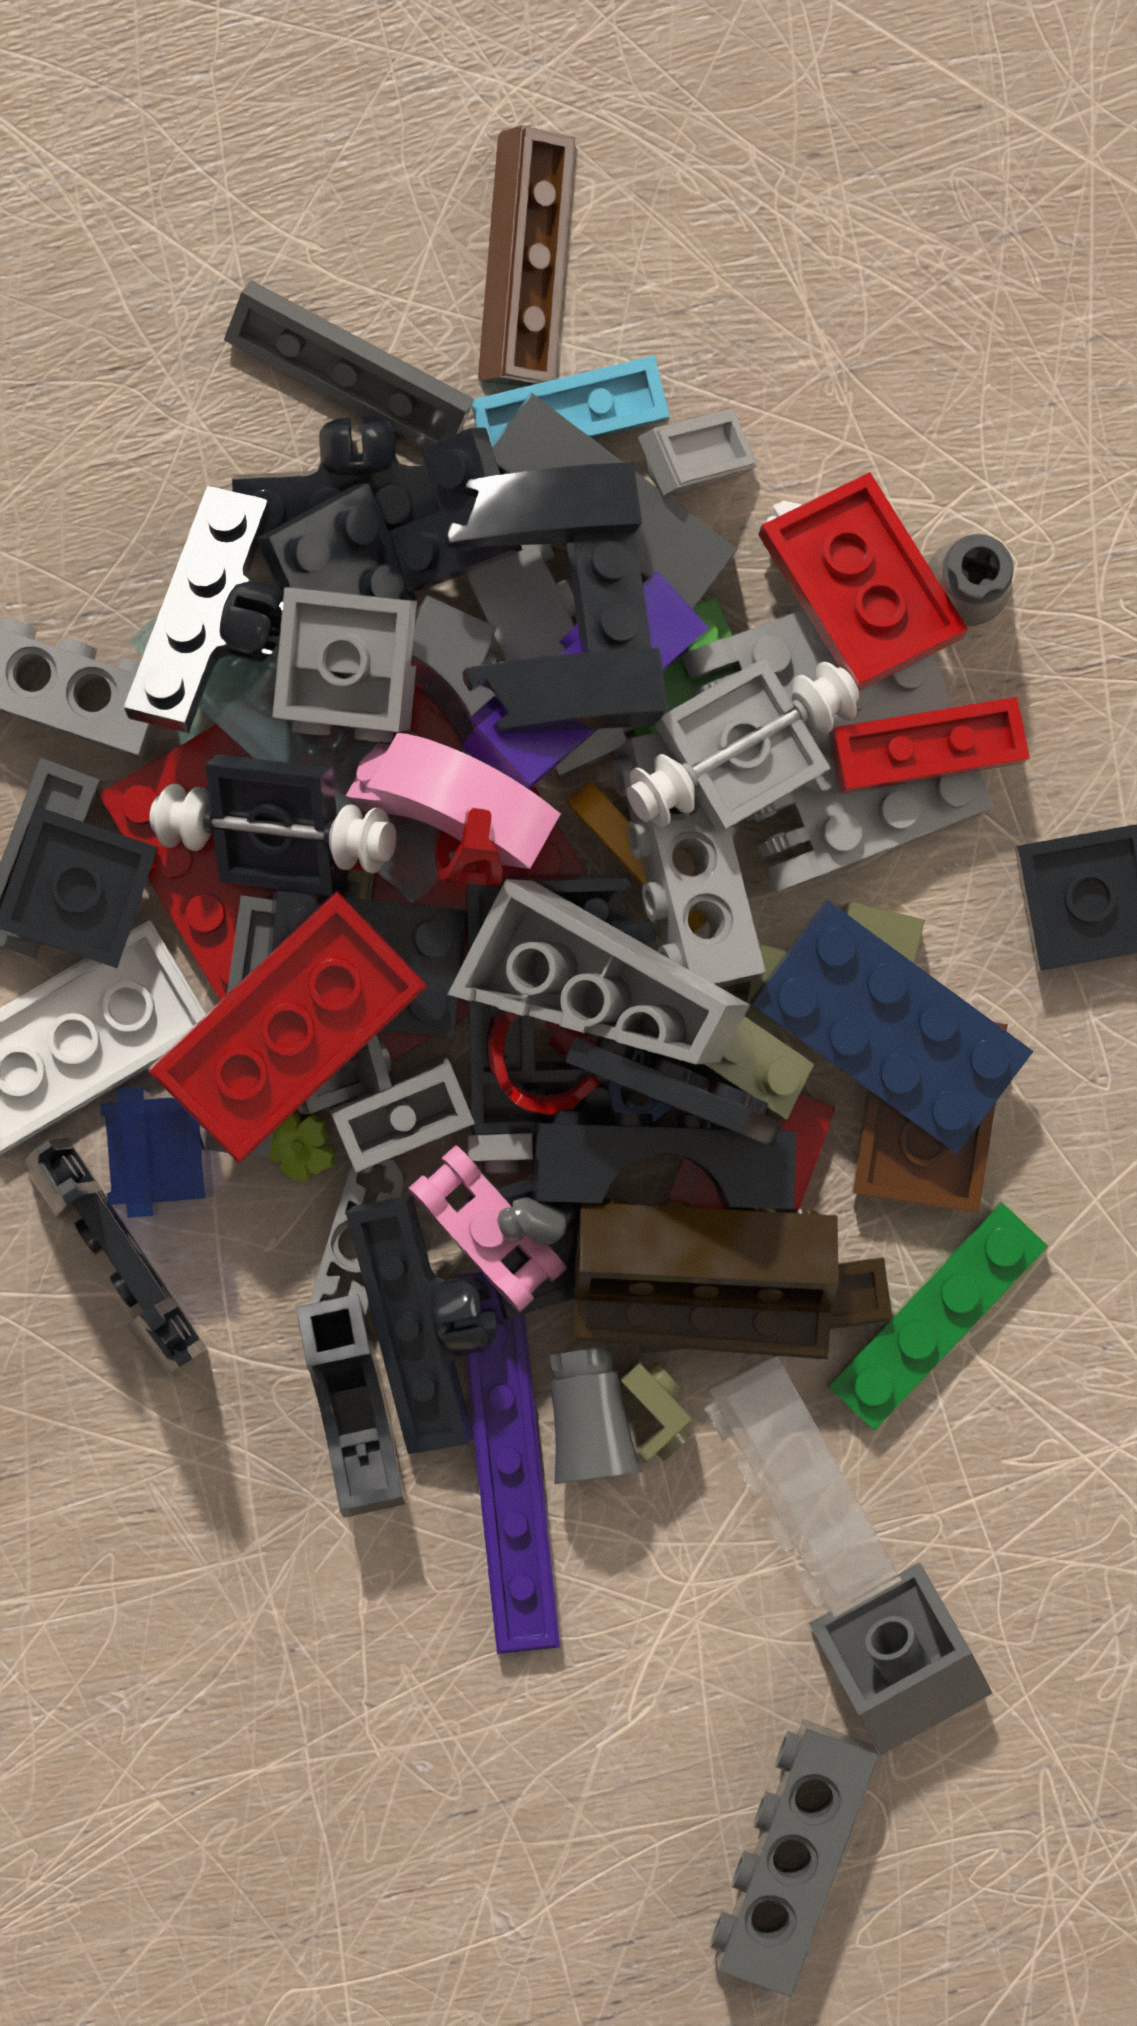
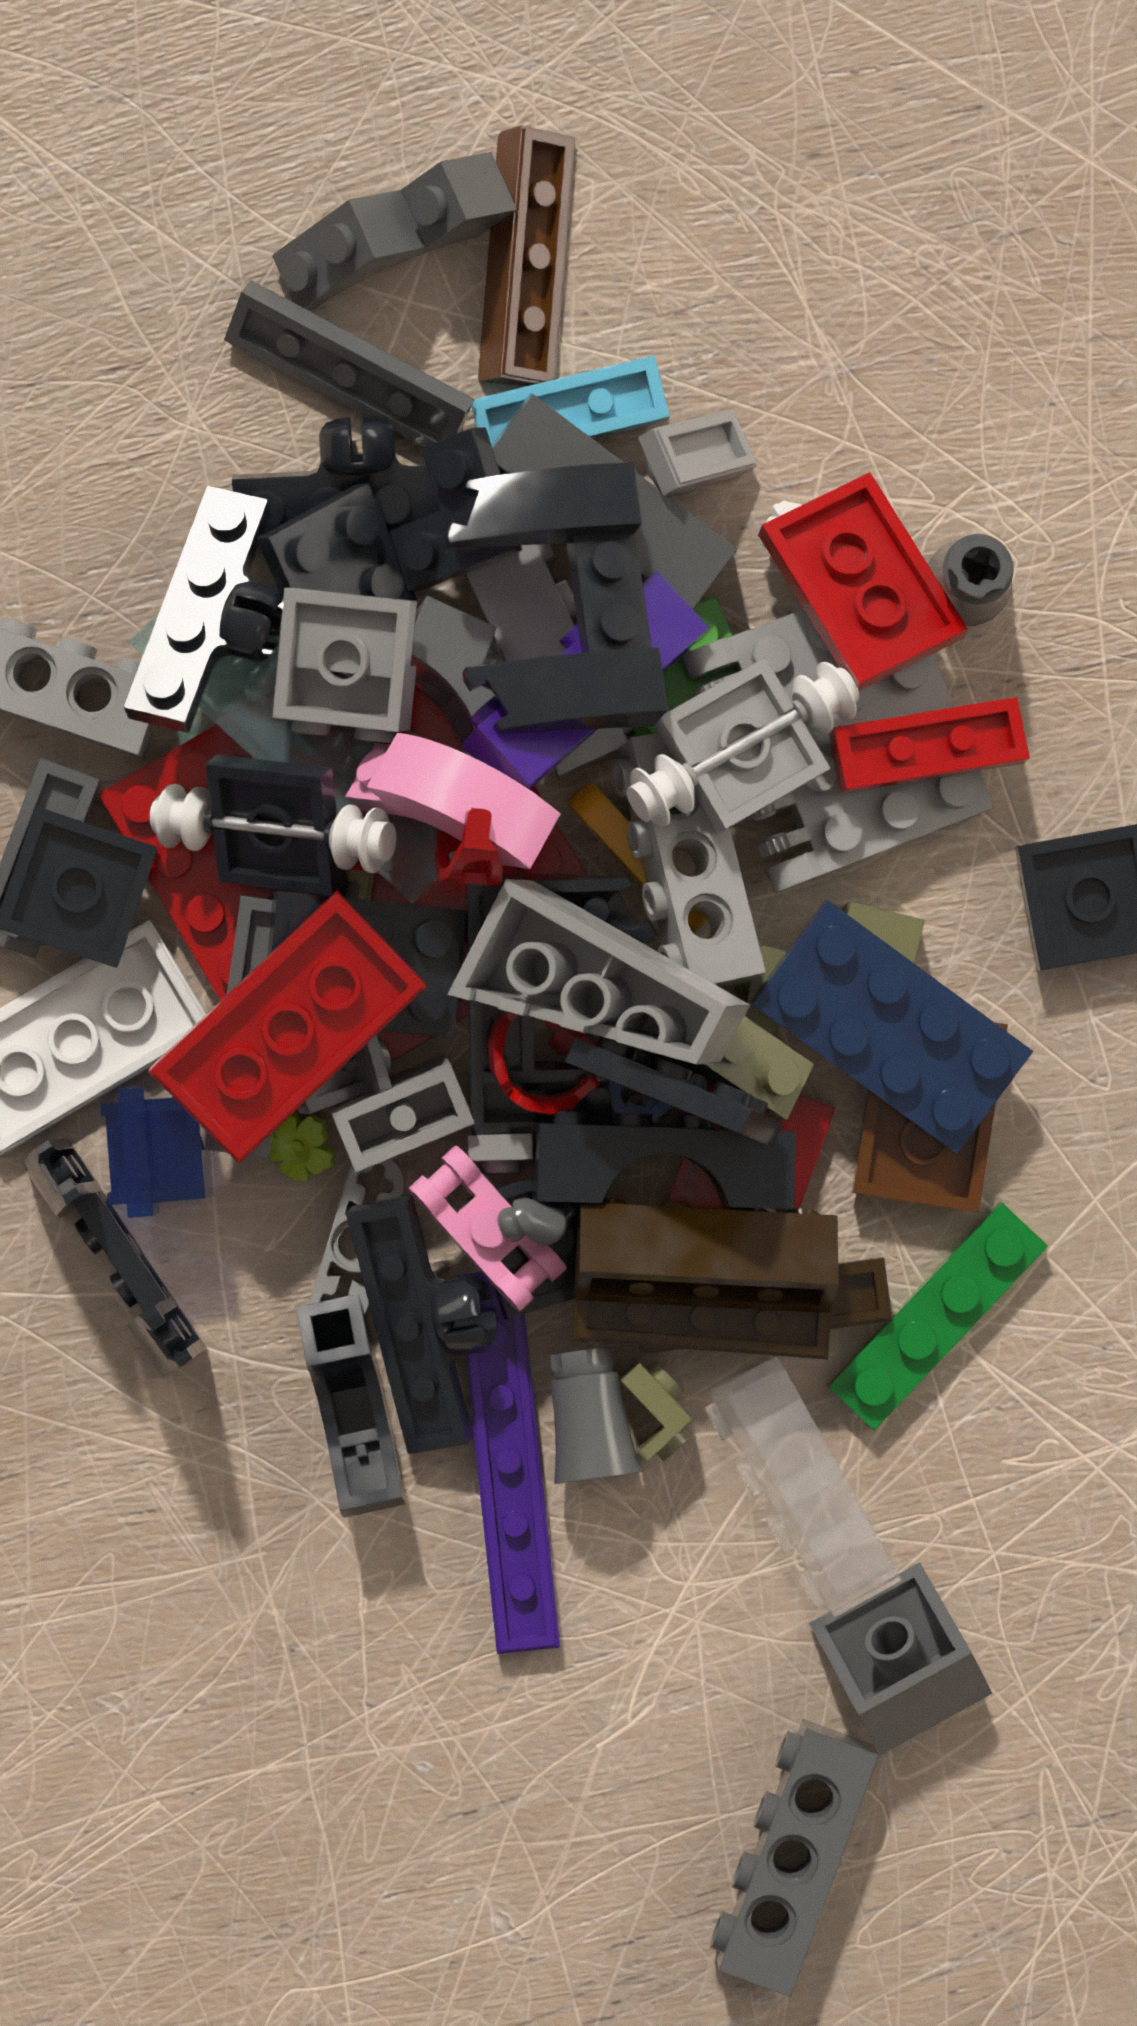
(377, 231): none -> dark grey arch

